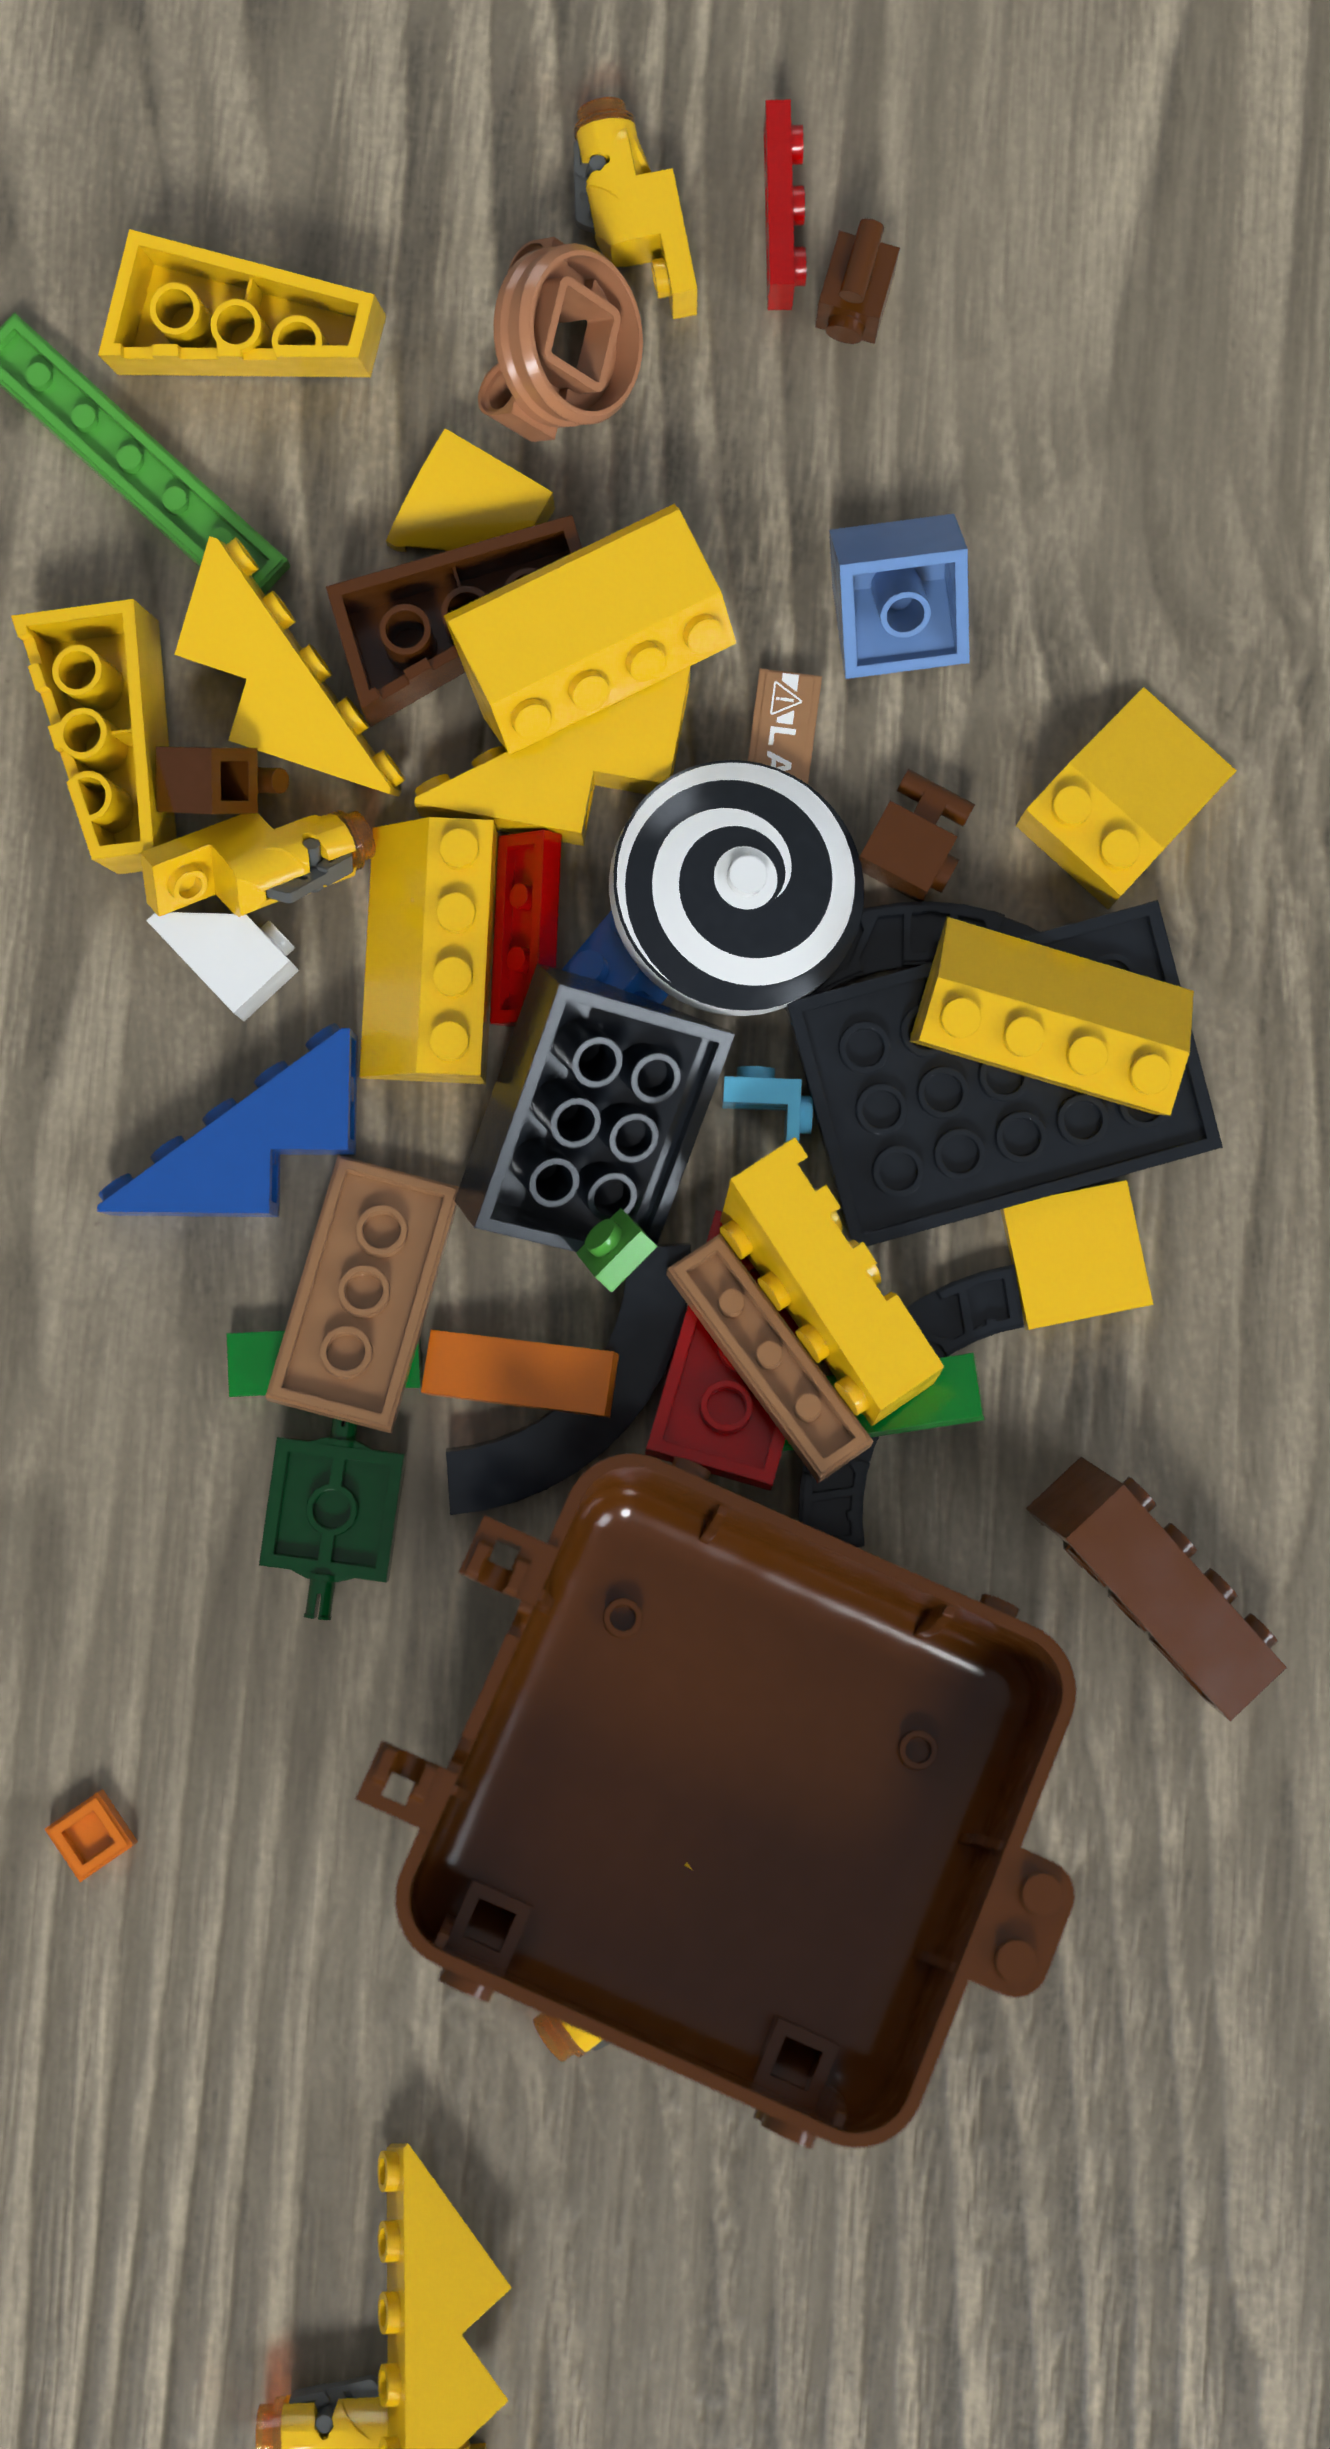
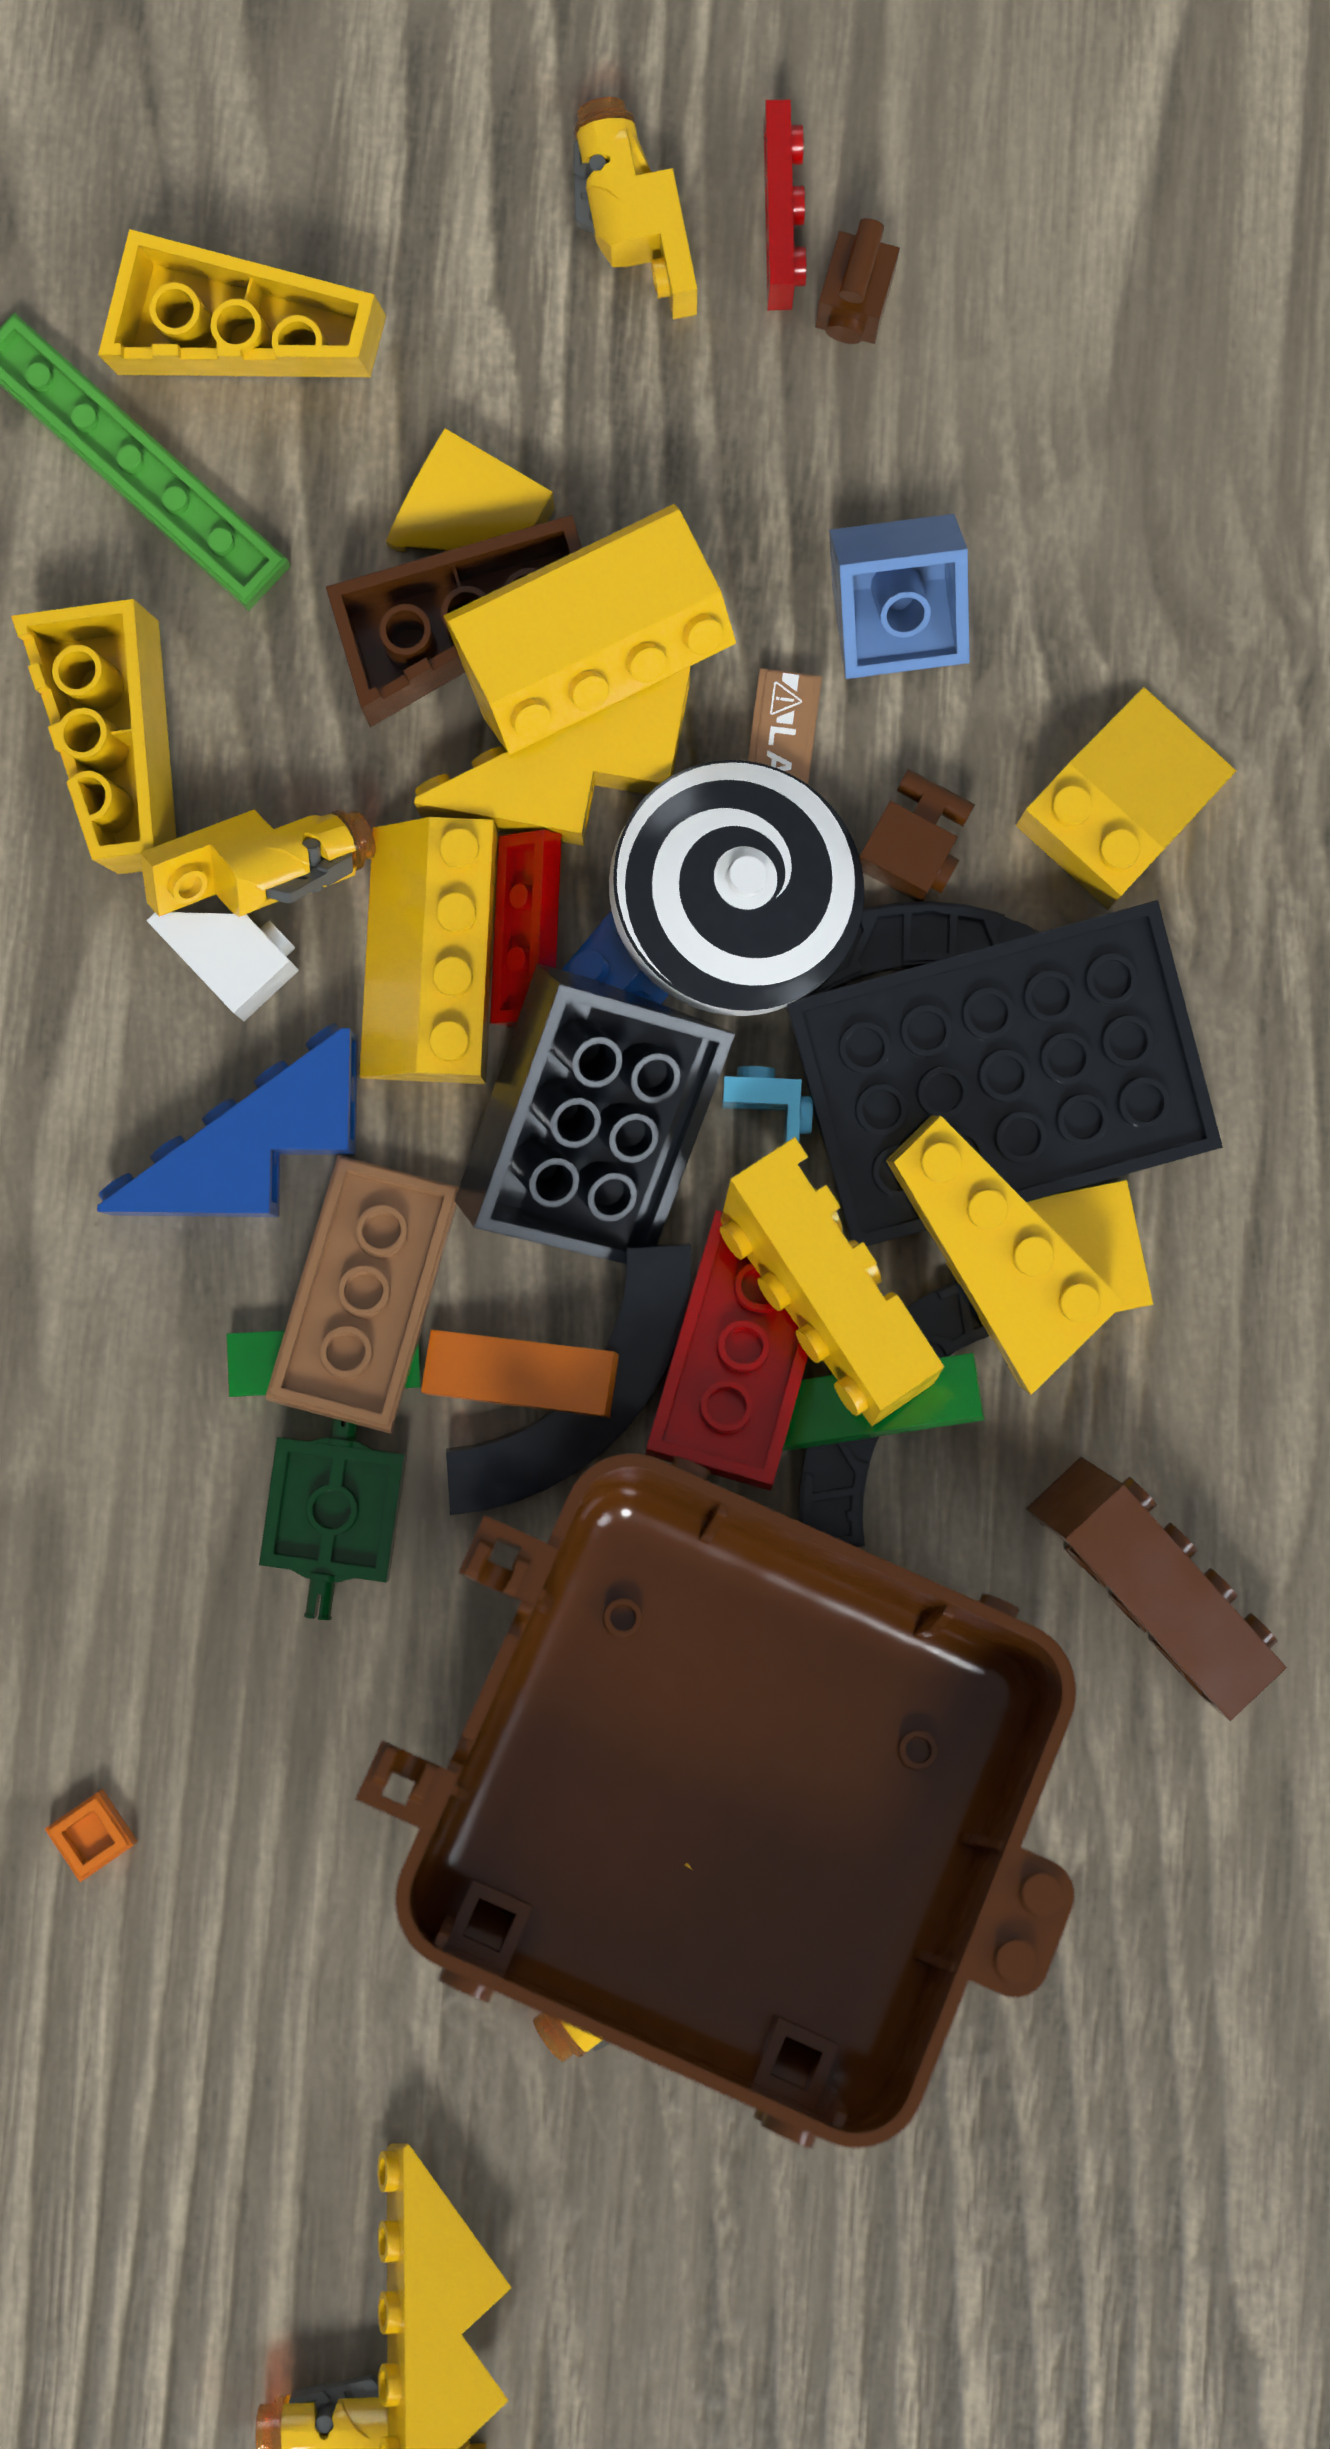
(213, 780): reddish brown brick -> none
(285, 695): yellow slope -> none
(530, 385): nougat piece -> none
(615, 1249): bright green plate -> none
(769, 1358): medium nougat tile -> none
(1011, 1264): none -> yellow wedge
(1056, 1017): yellow slope -> none

